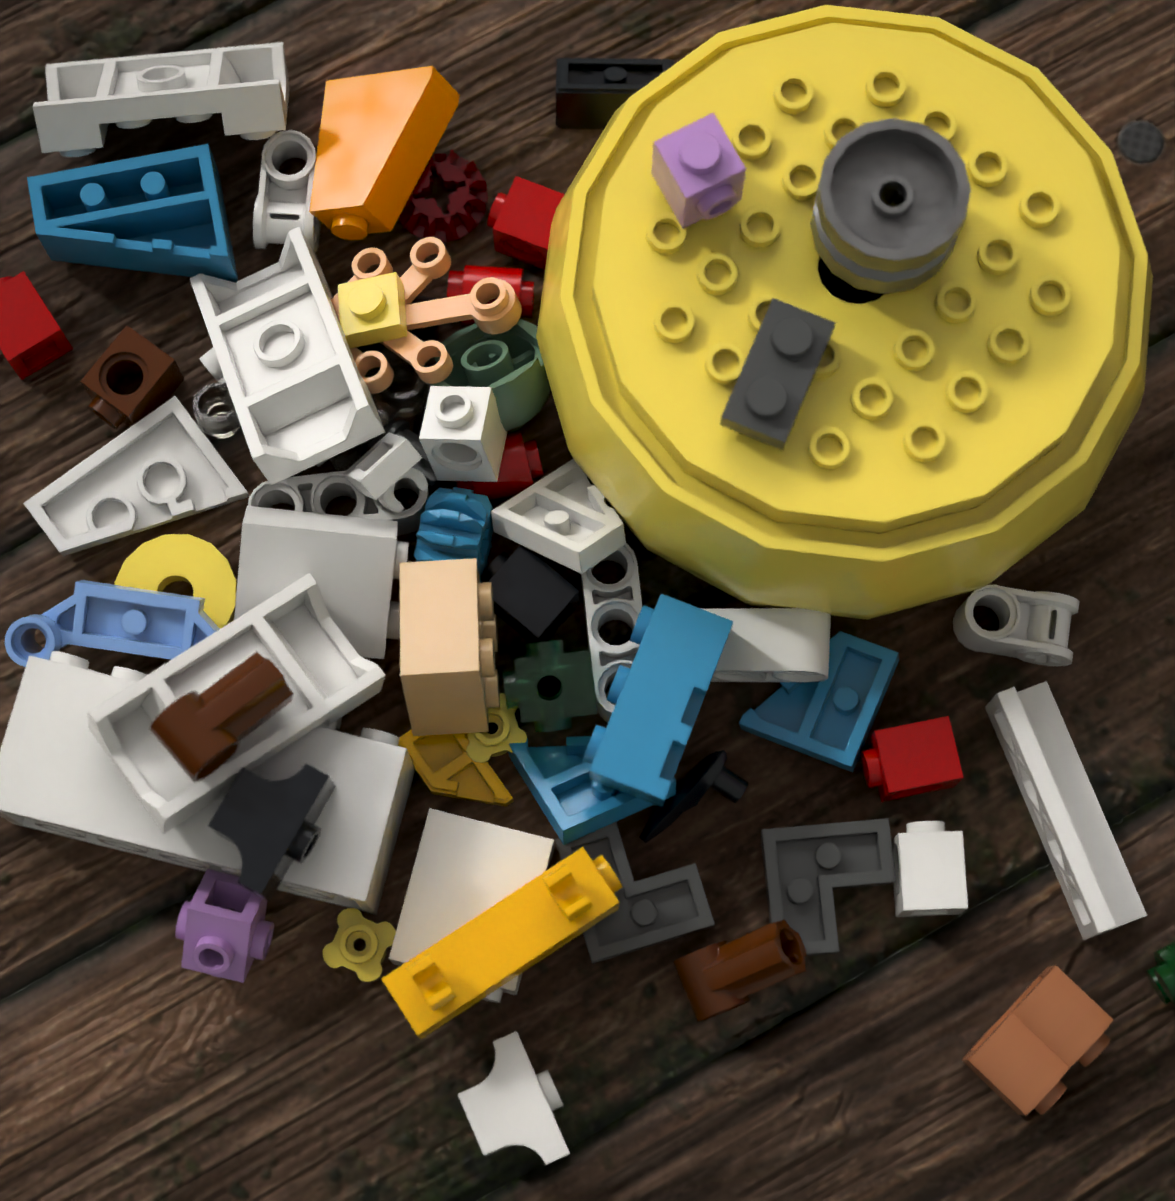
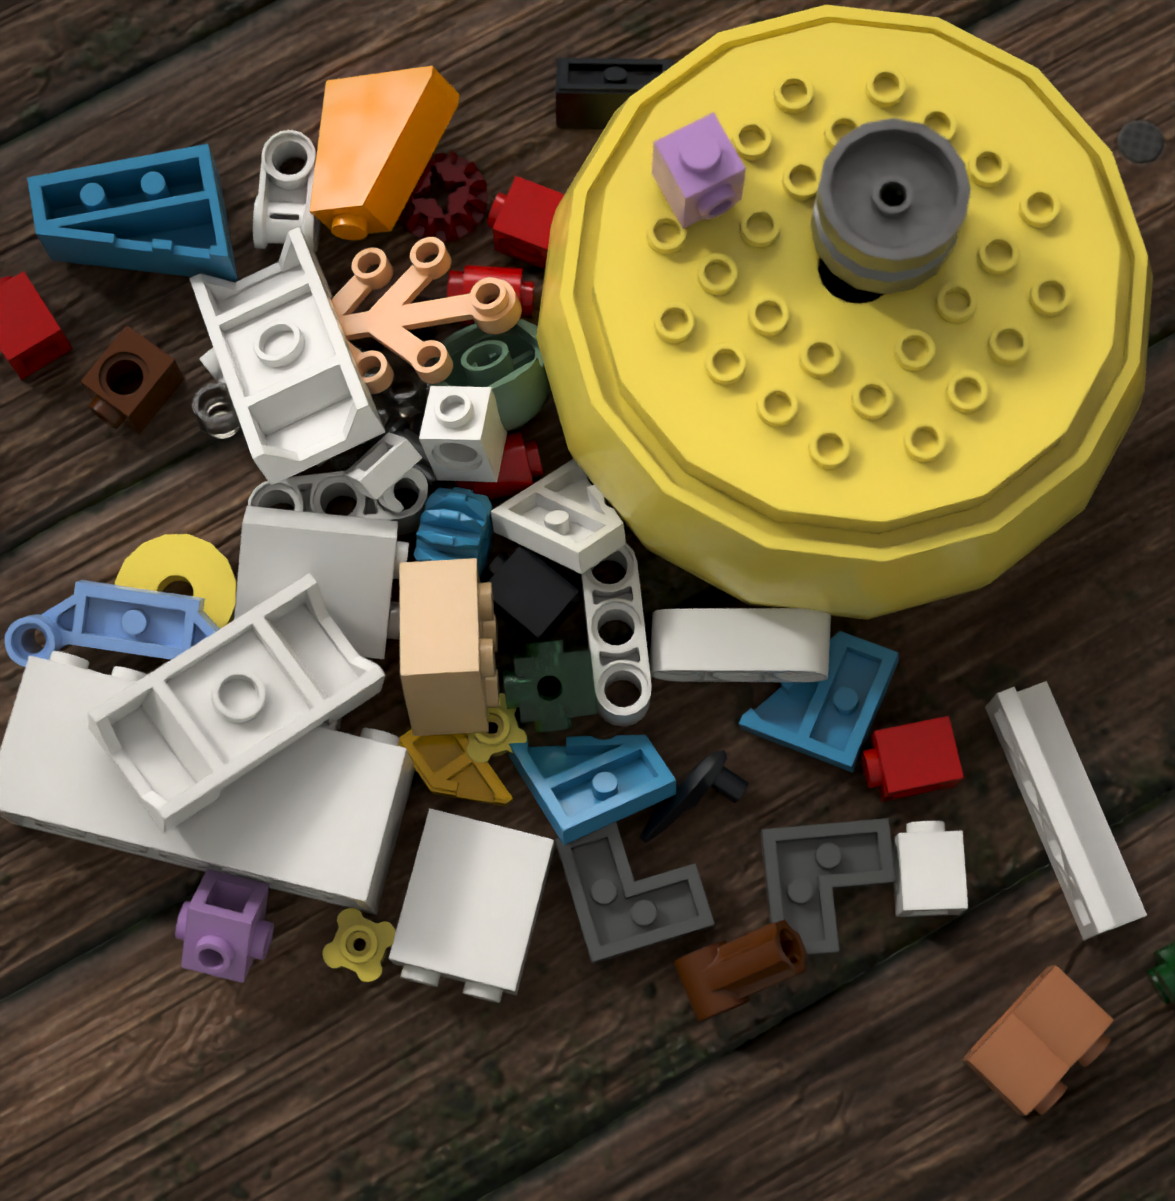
(136, 482): white wing -> none
(208, 727): reddish brown piece -> none
(239, 82): white piece -> none
(272, 823): black brick -> none
(372, 310): light yellow plate -> none
(504, 941): yellow brick -> none
(515, 1105): white brick -> none
(657, 699): dark azure wedge -> none
(777, 373): dark grey plate -> none
(1031, 624): white piece -> none

